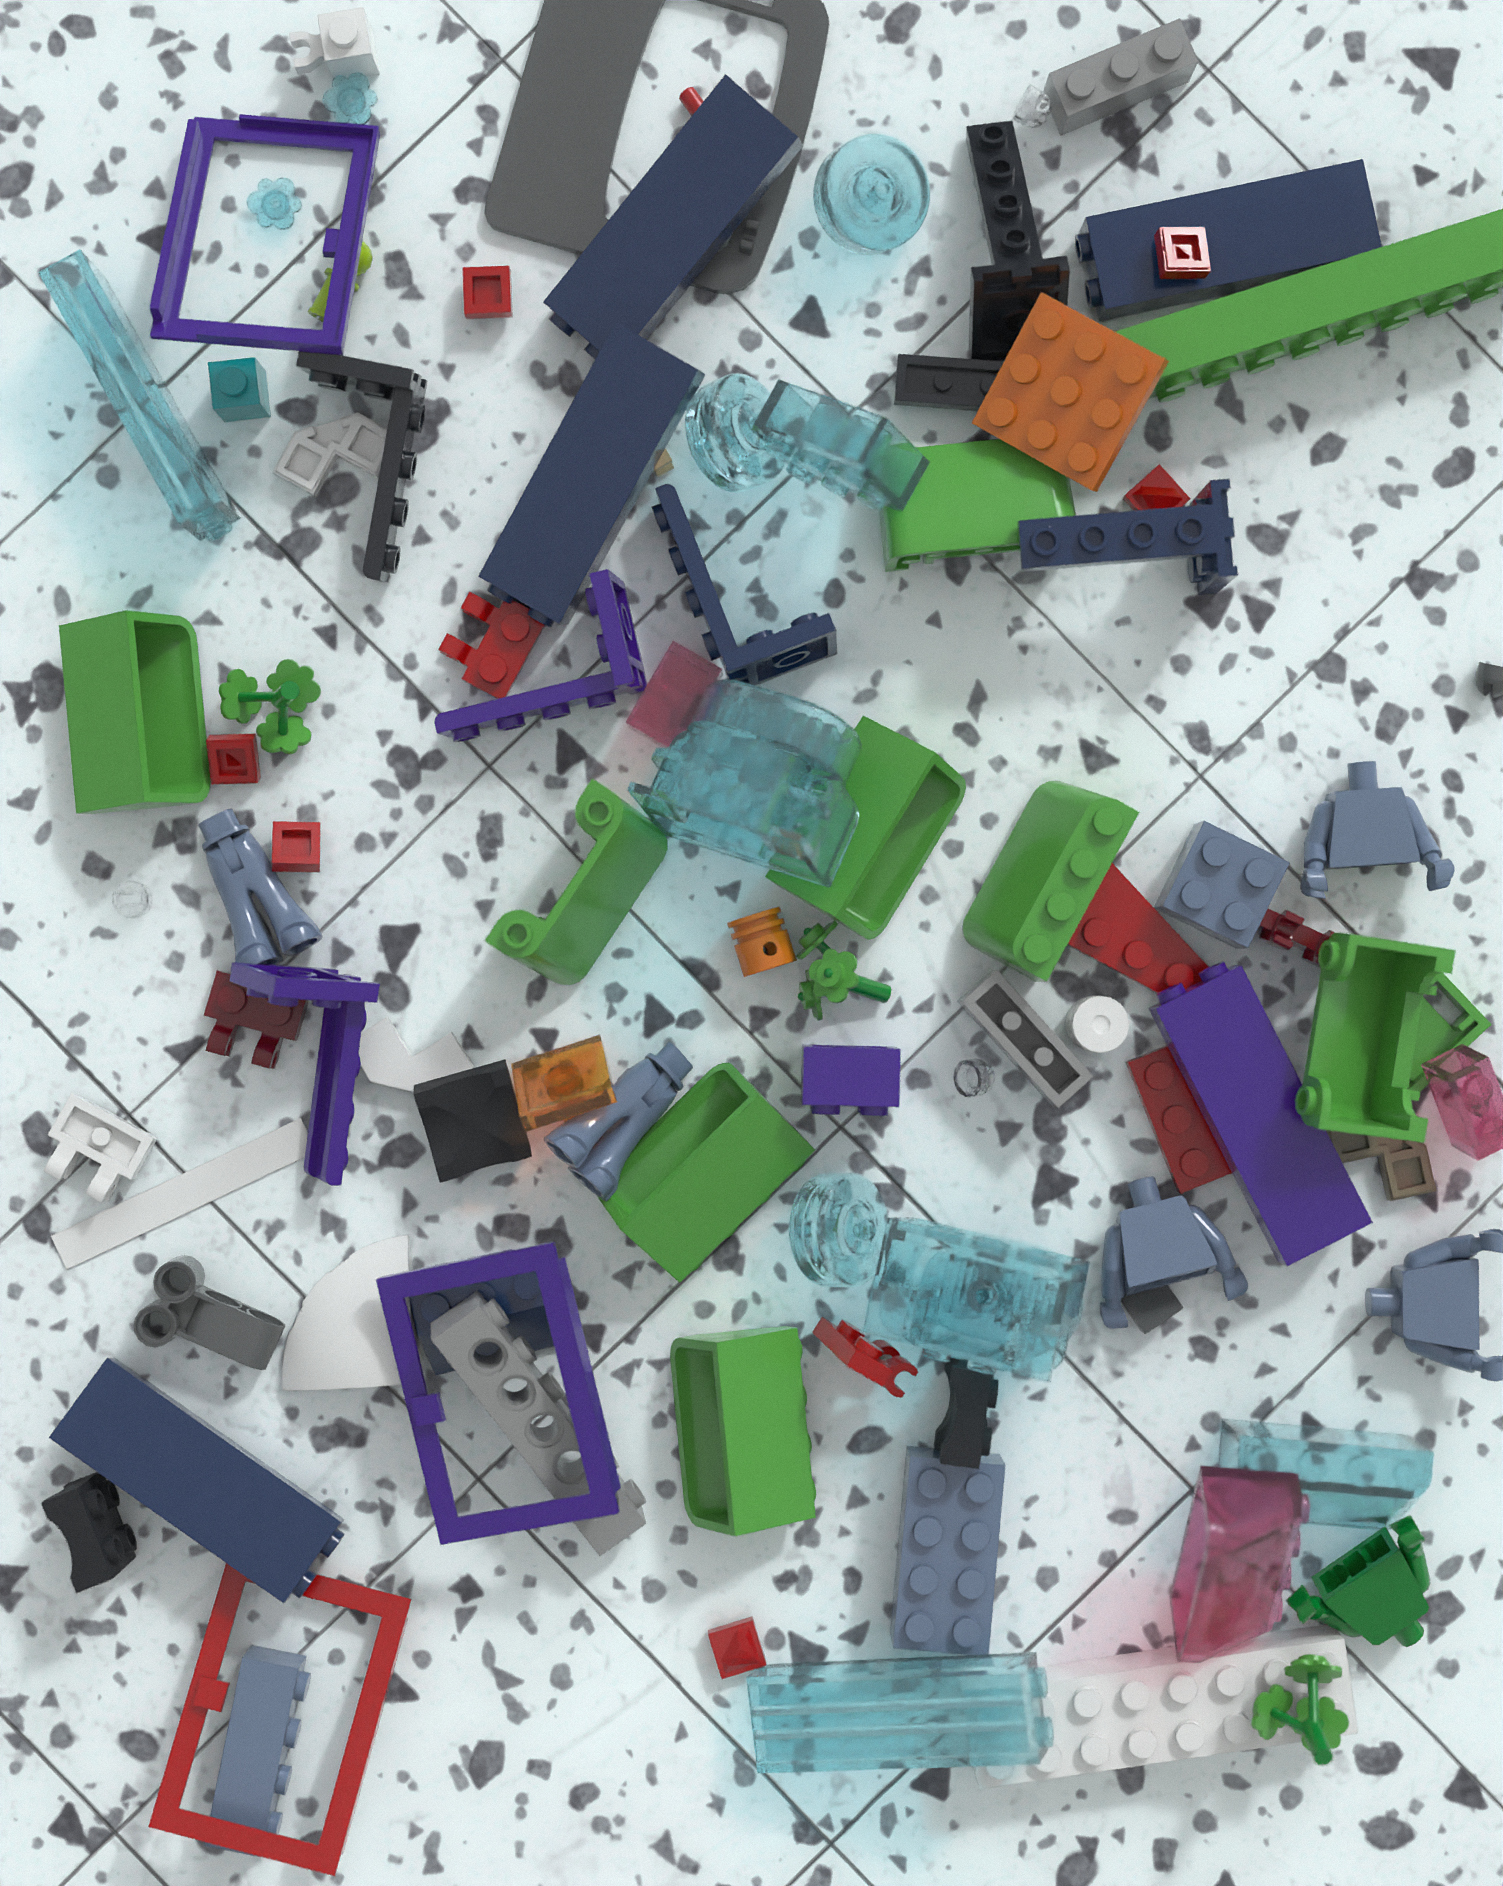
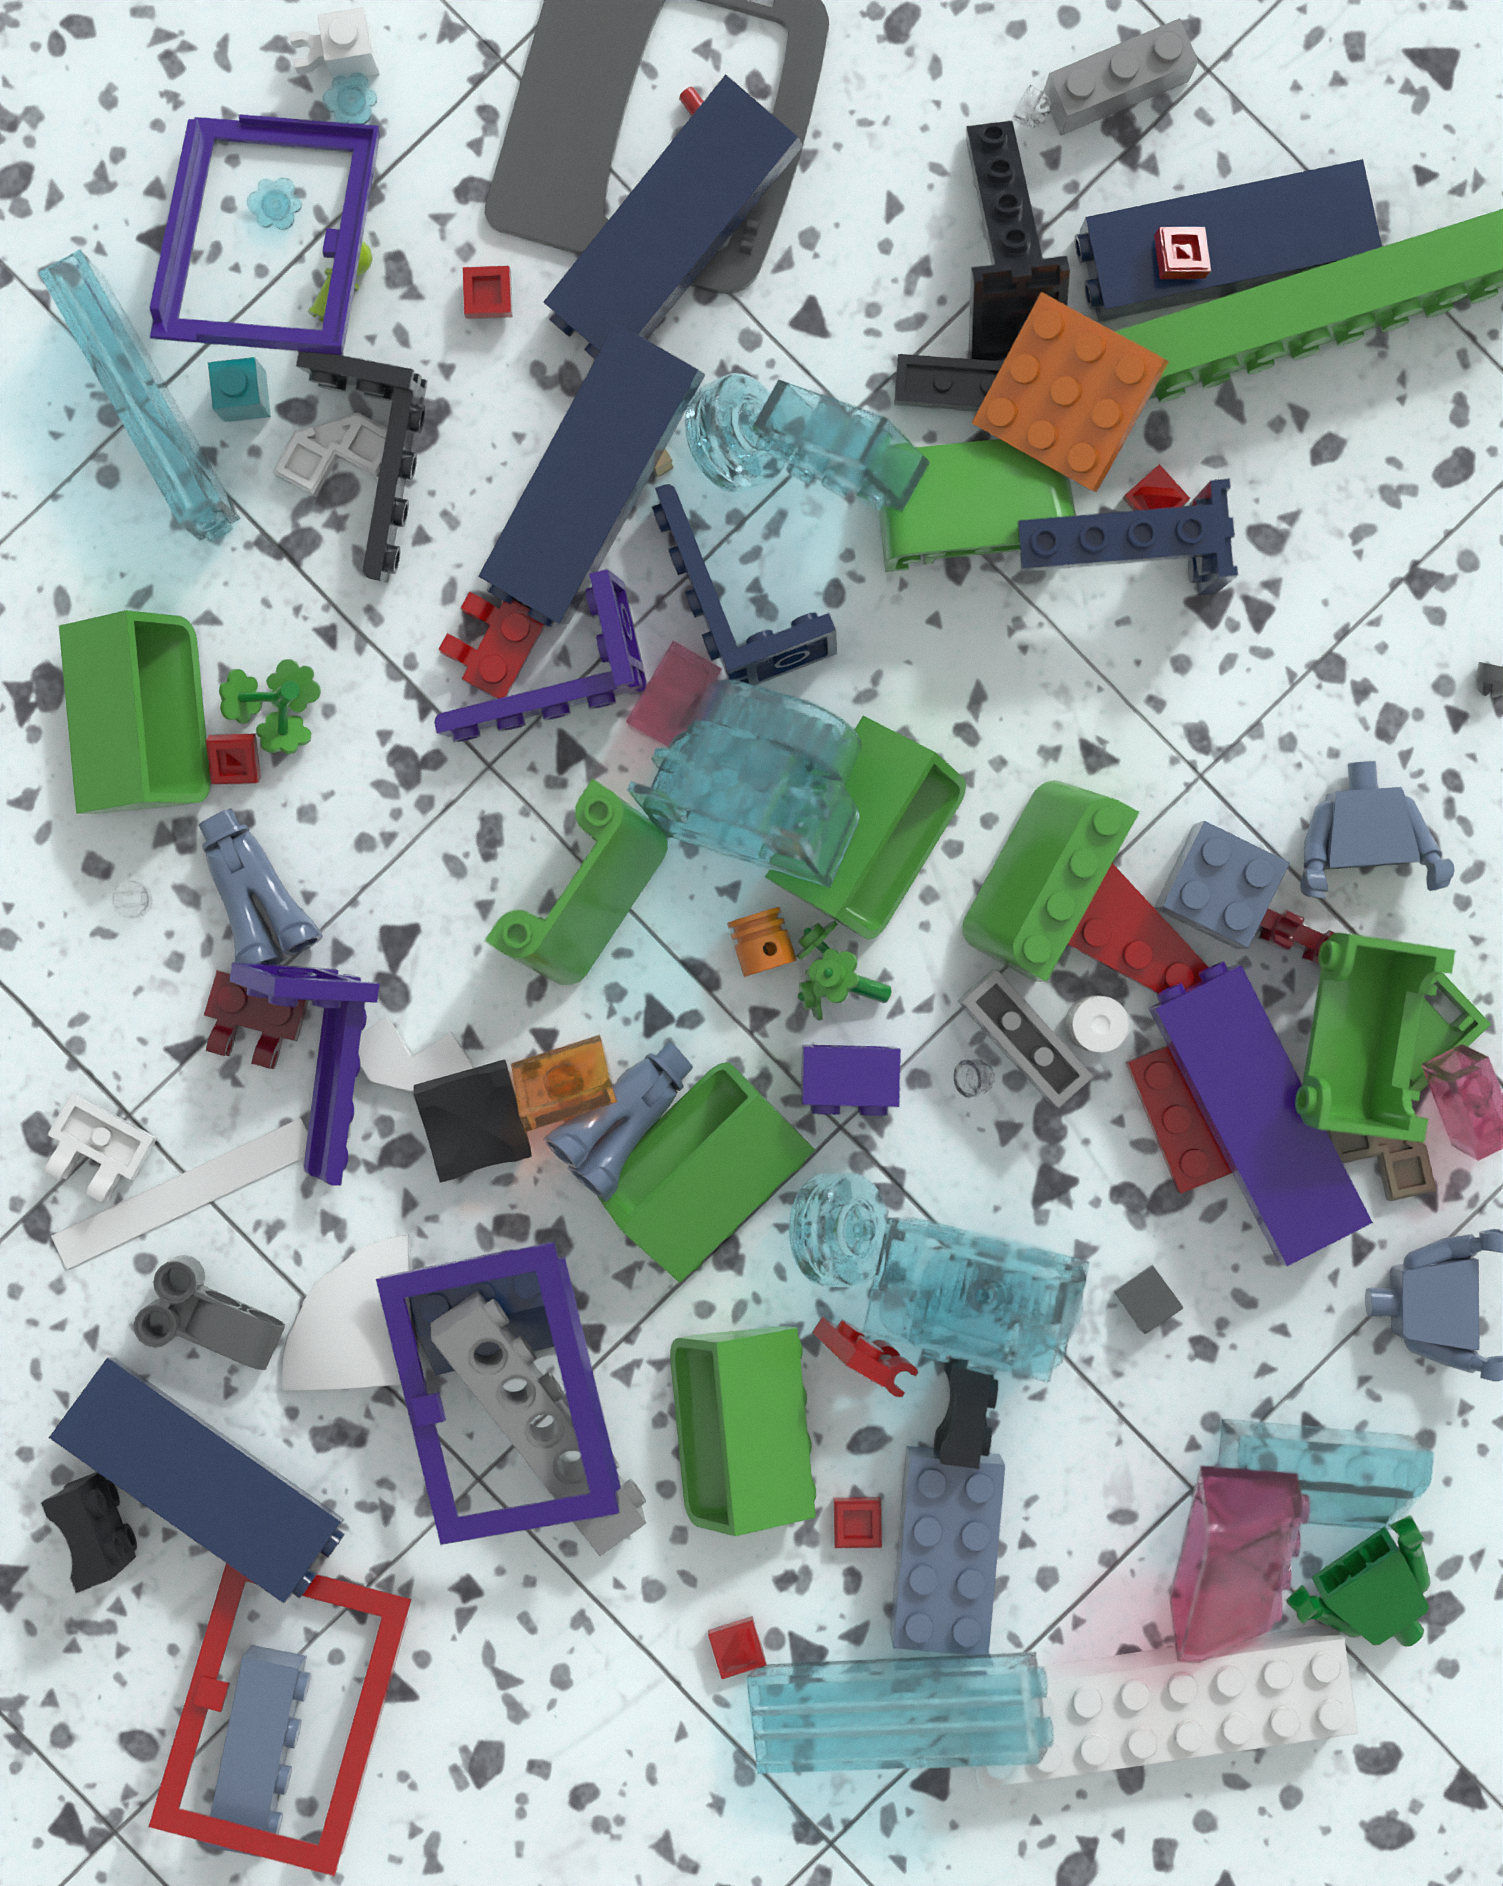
(296, 846): red plate -> none
(857, 1522): none -> red tile
(871, 194): clear light blue wheel -> none
(1161, 1246): sand blue torso -> none
(1316, 1719): bright green plant -> none

